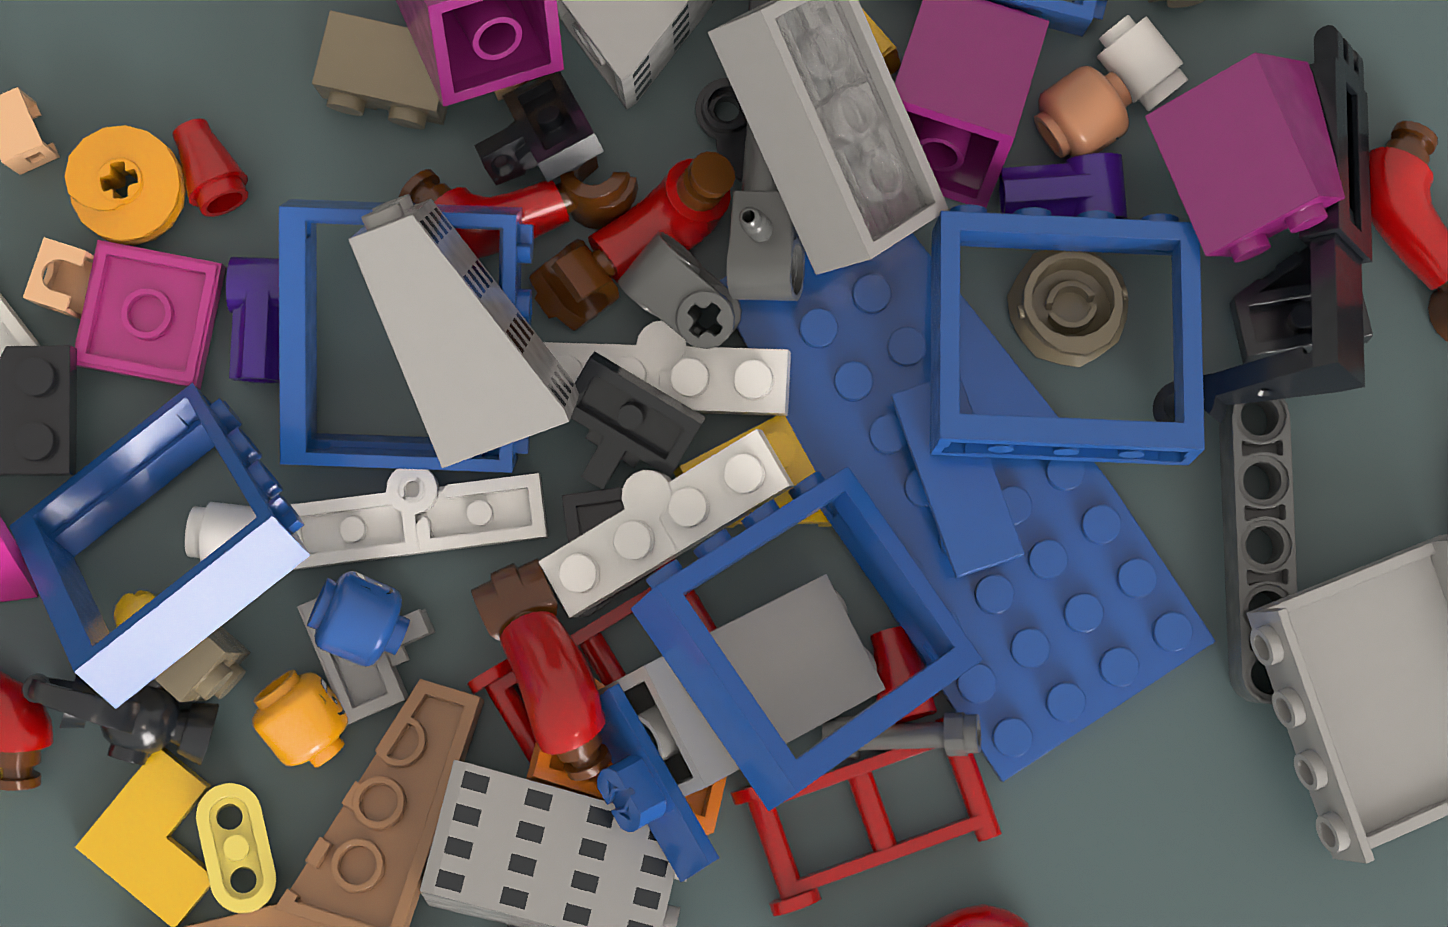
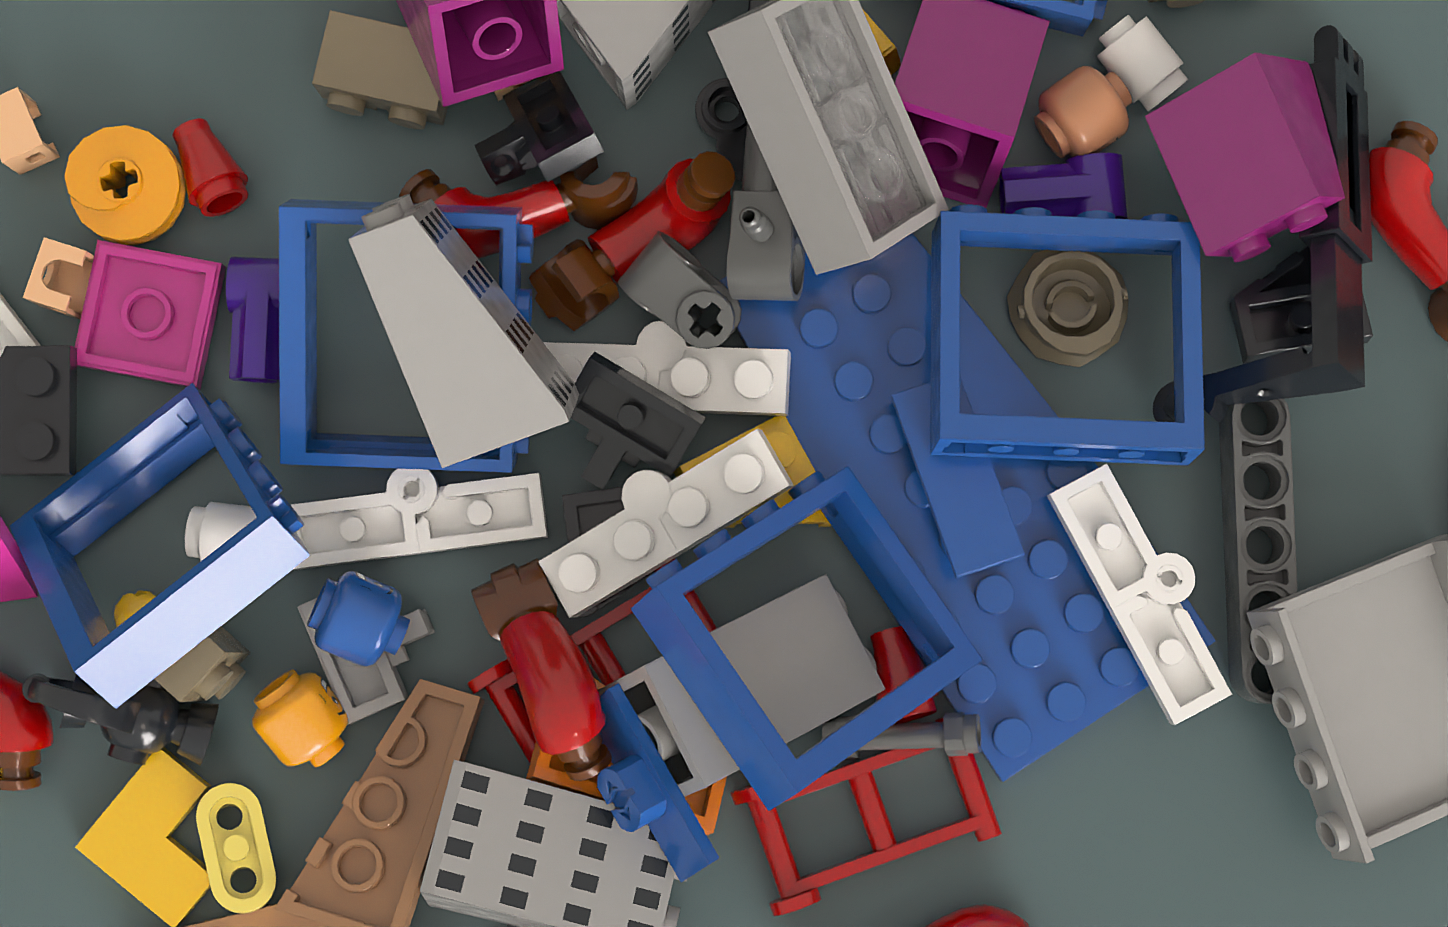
(1141, 593): none -> white hinge

